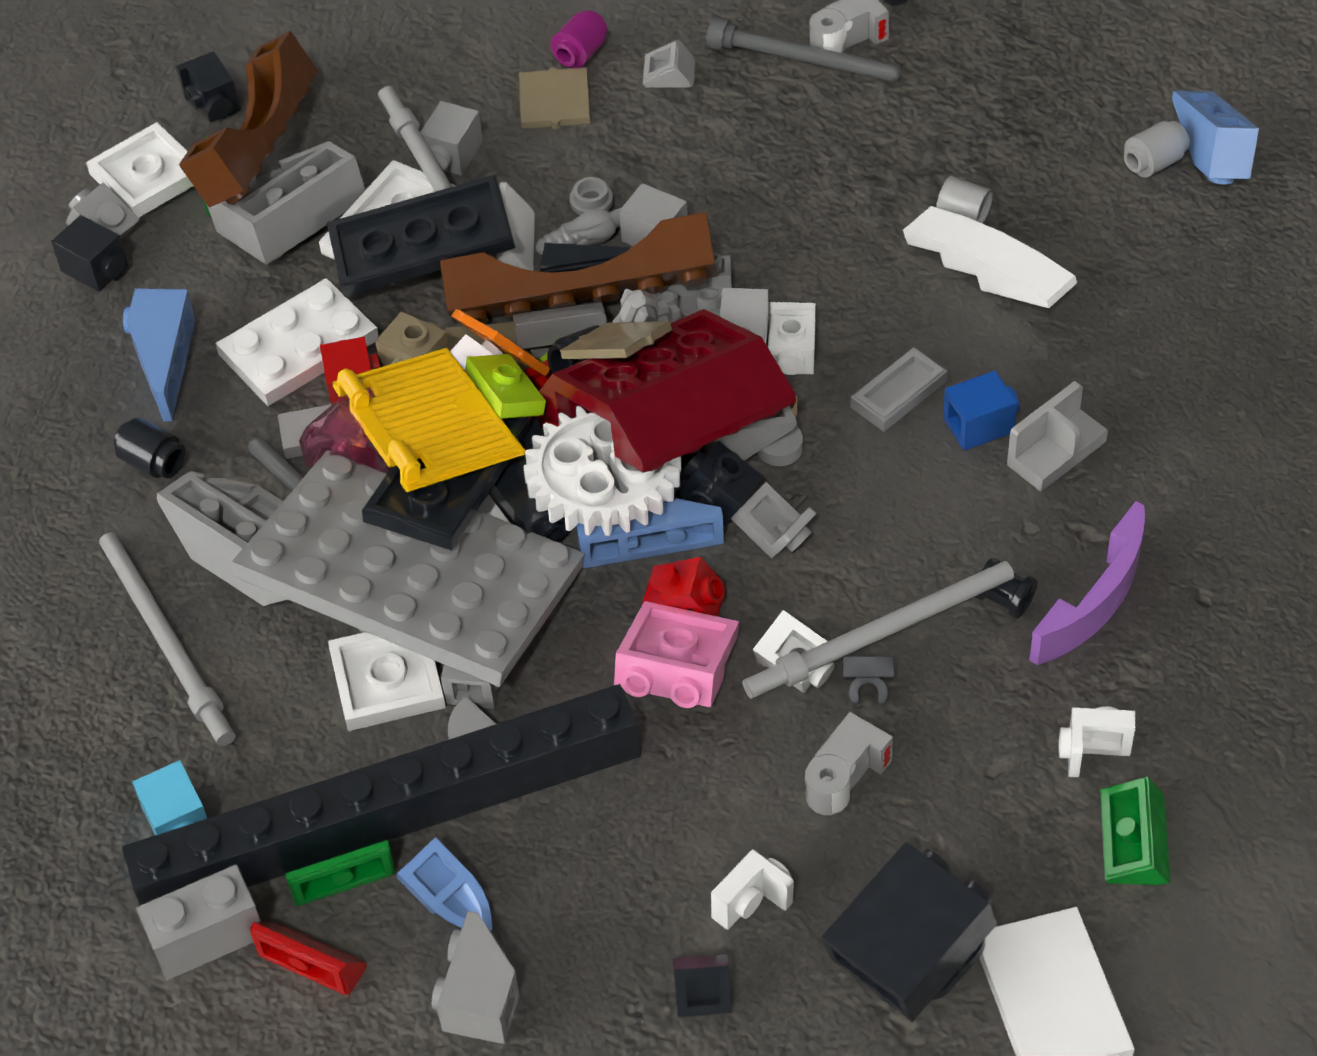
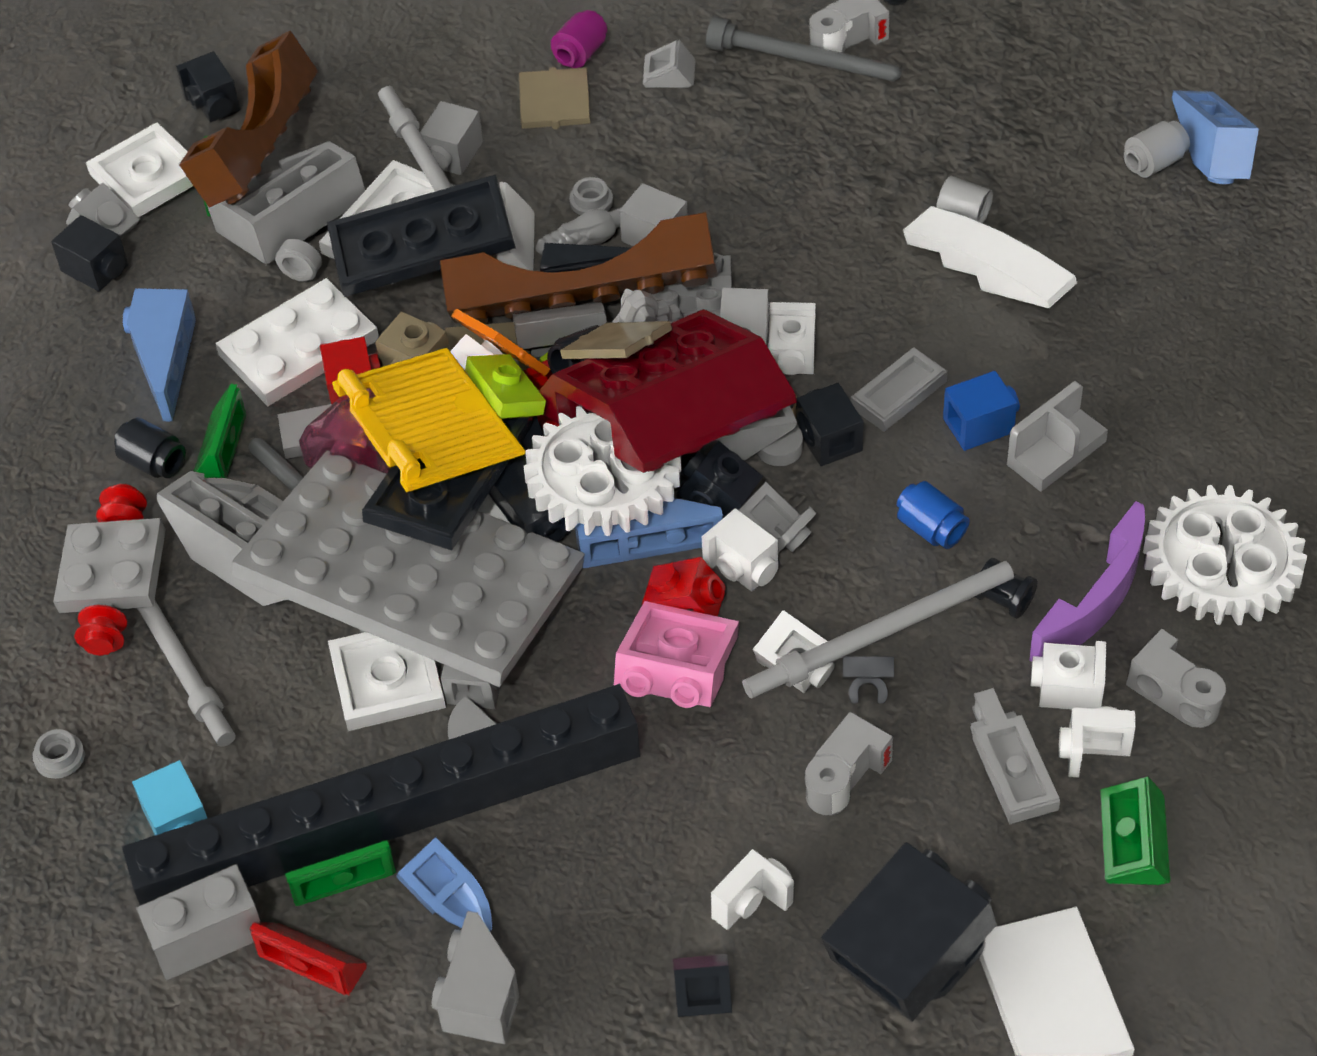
(53, 744): none -> light grey plate
(110, 568): none -> light grey plate
(222, 435): none -> green slope
(298, 260): none -> light grey tile
(741, 550): none -> white brick
(829, 424): none -> black brick
(932, 514): none -> blue brick
(1011, 760): none -> light grey hinge
(1070, 675): none -> white brick
(1175, 683): none -> light grey leg
(1191, 565): none -> white gear

